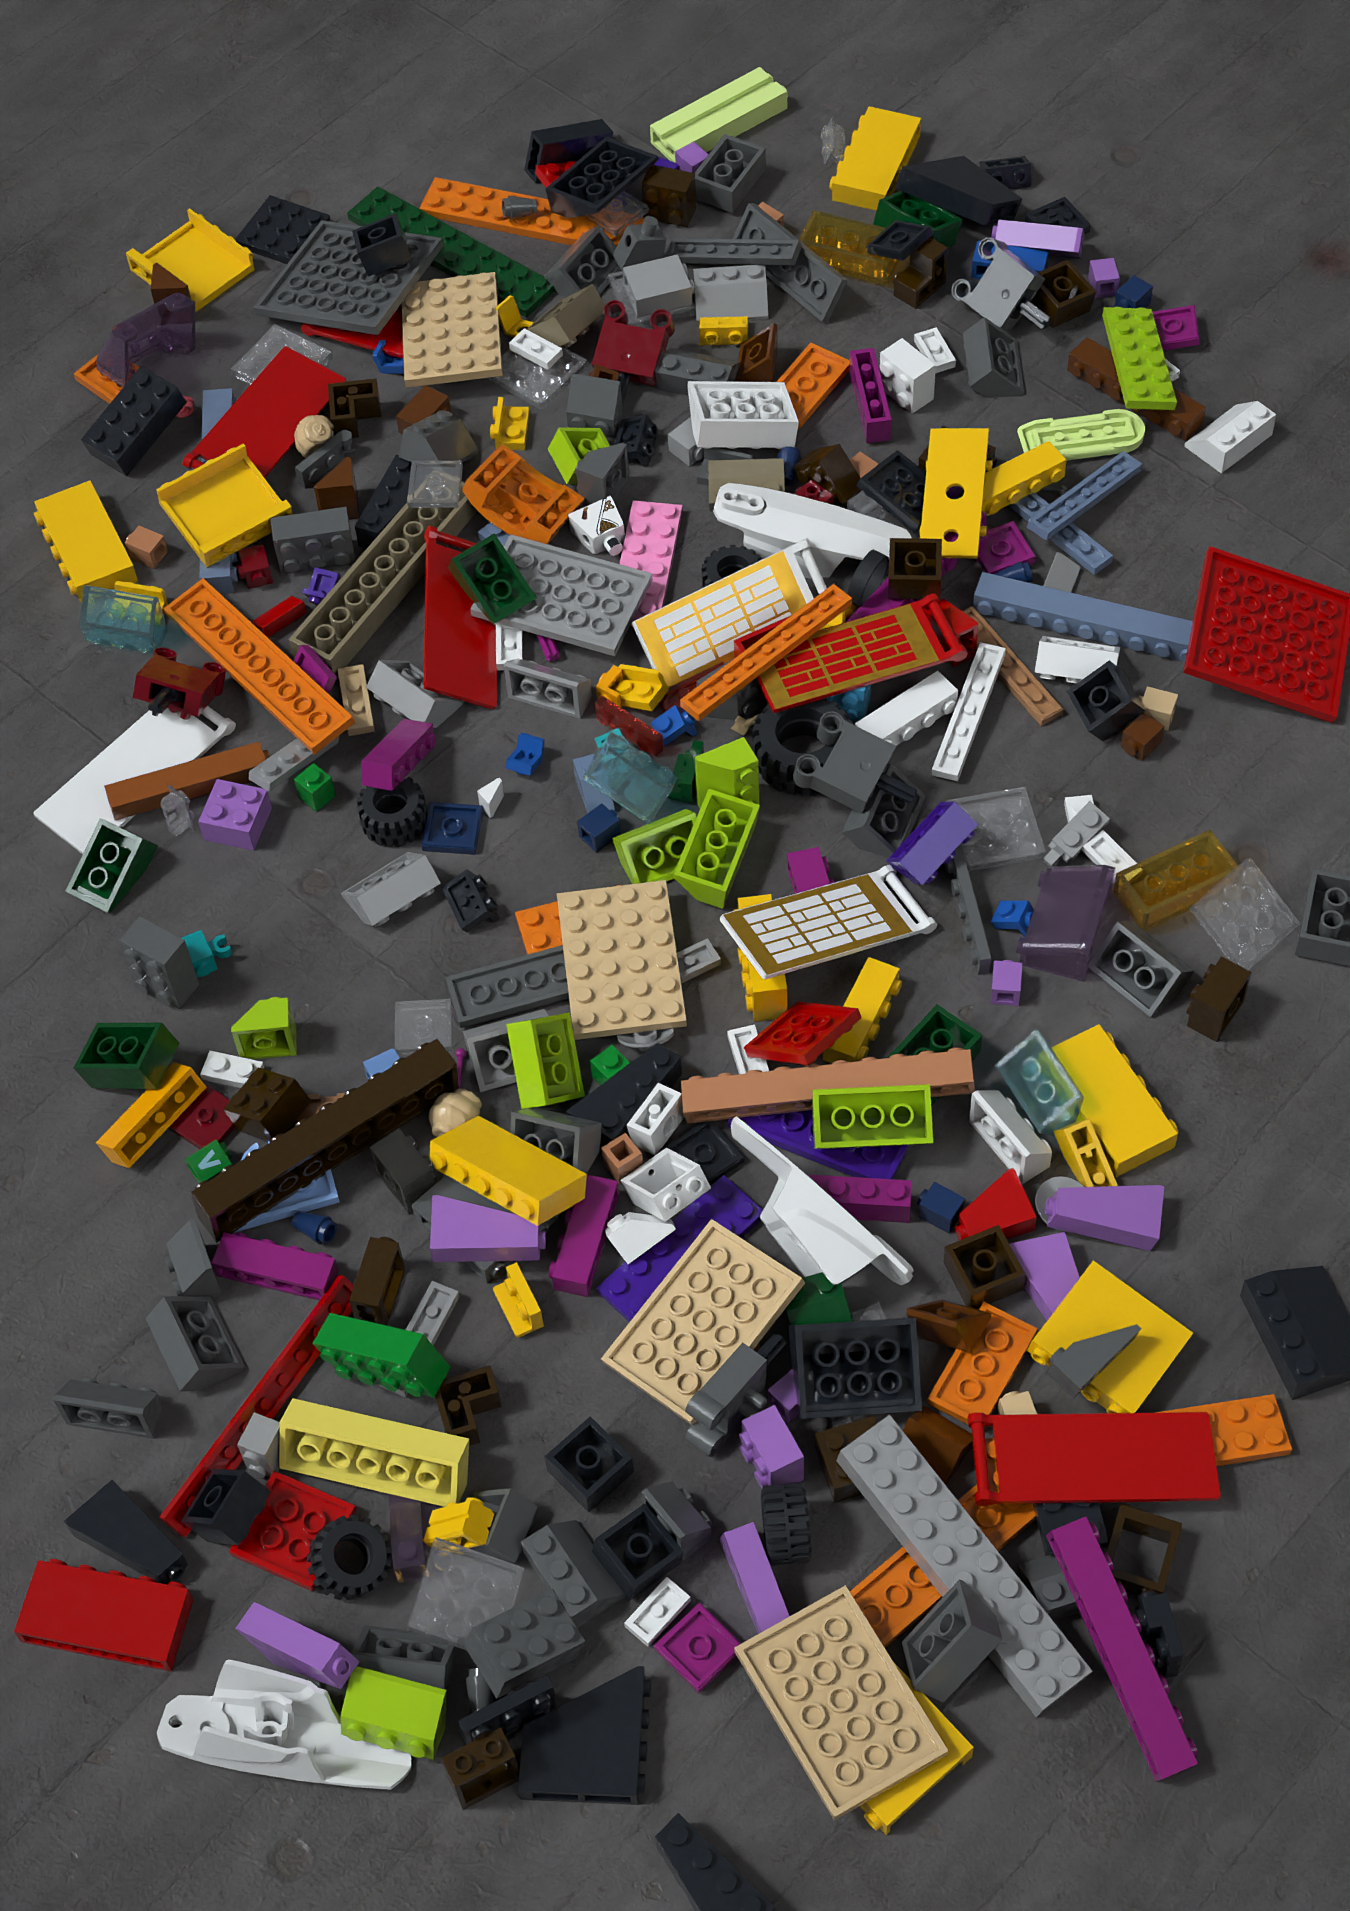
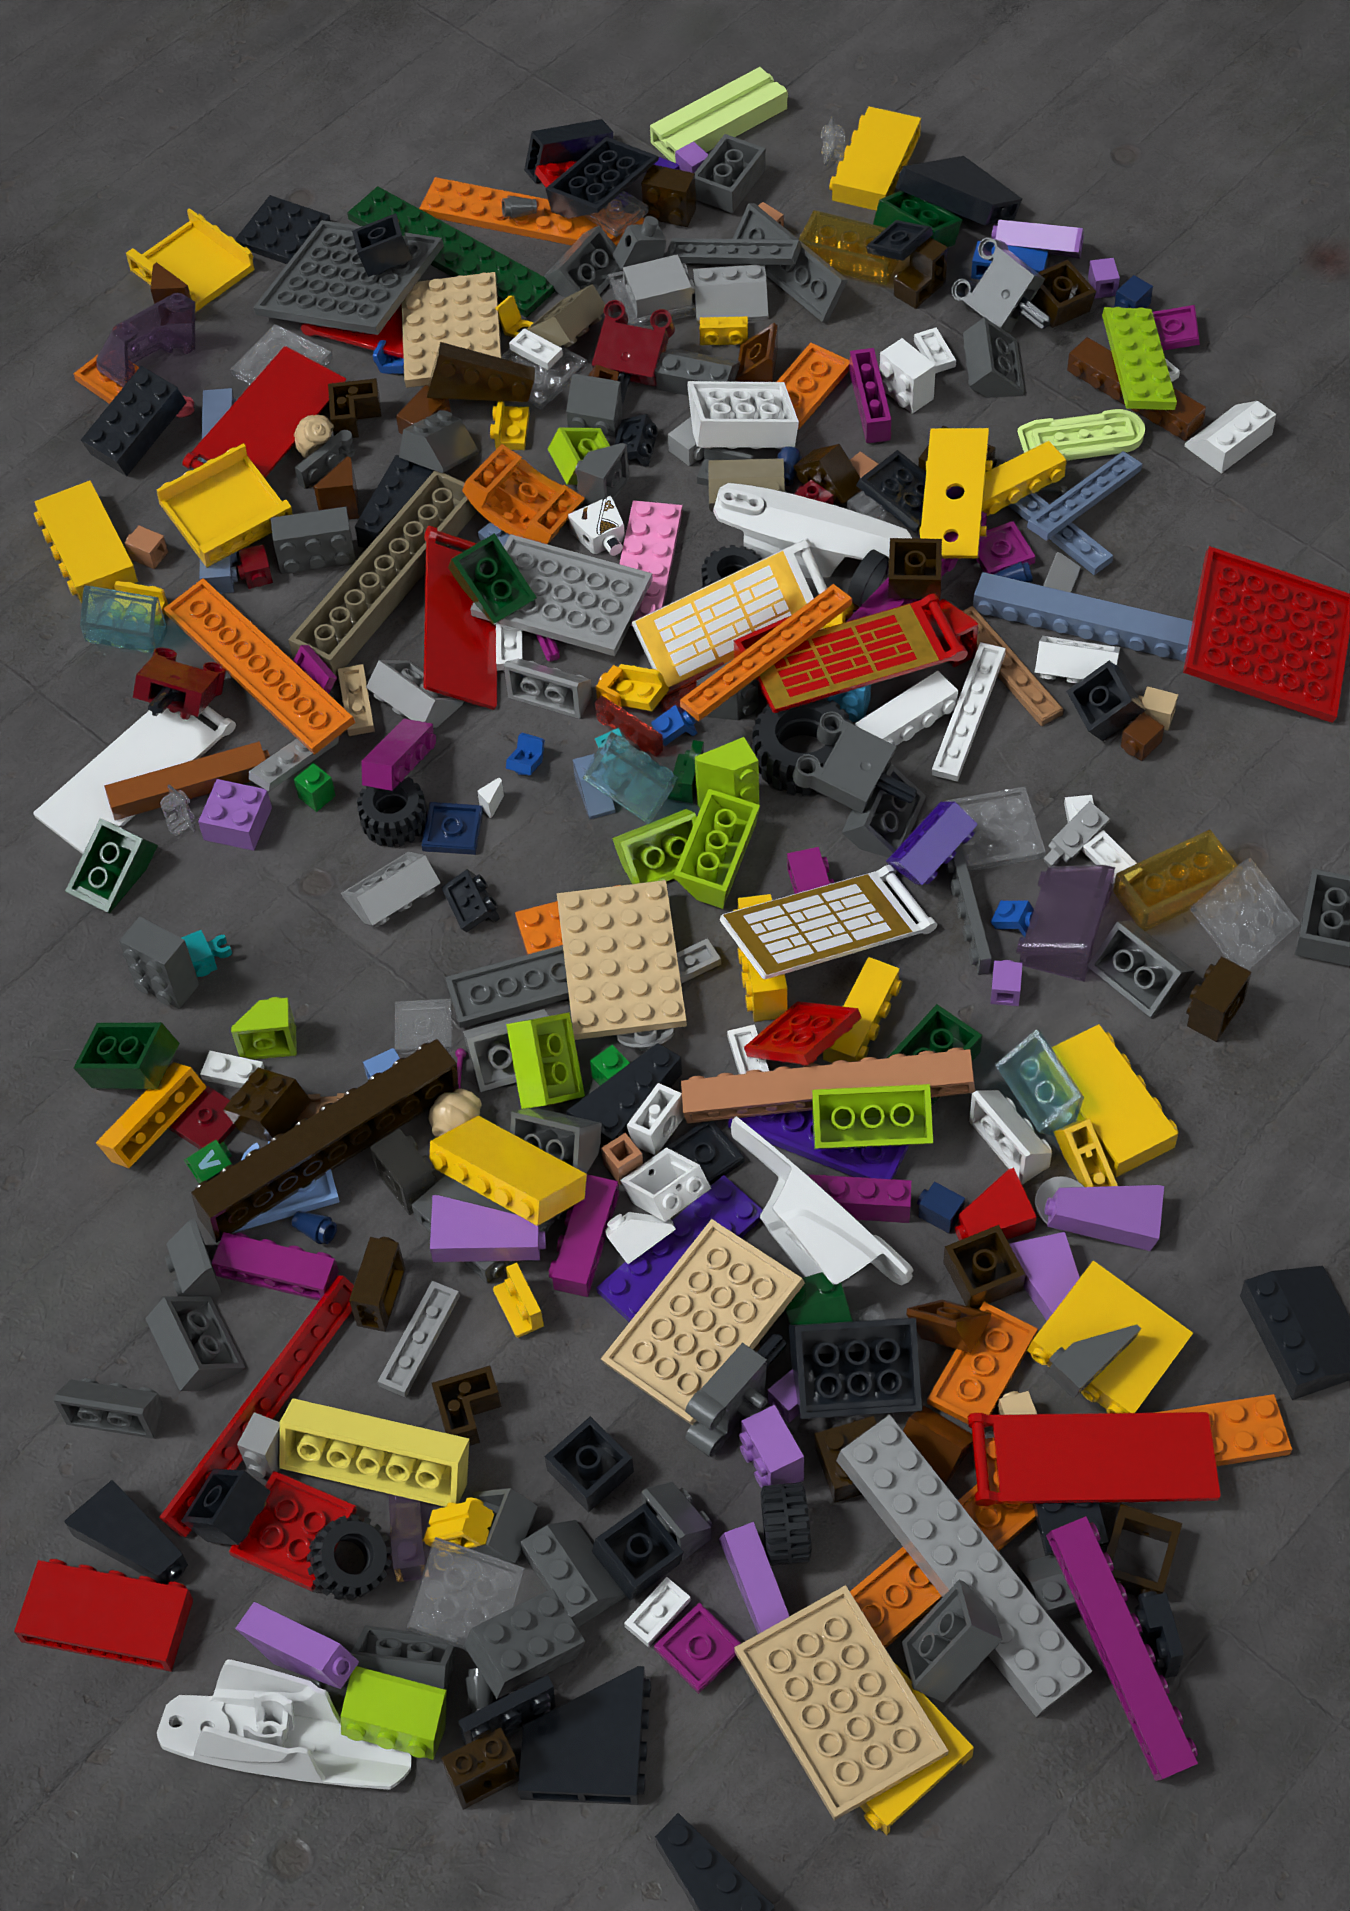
(280, 616): red slope -> none
(320, 585): dark purple bracket -> none
(381, 1355): green brick -> none
(434, 484): clear plate -> none
(478, 376): none -> dark brown wedge
(599, 827): dark blue brick -> none
(742, 725): tan hand -> none
(1011, 172): black bracket -> none
(1058, 213): black plate -> none

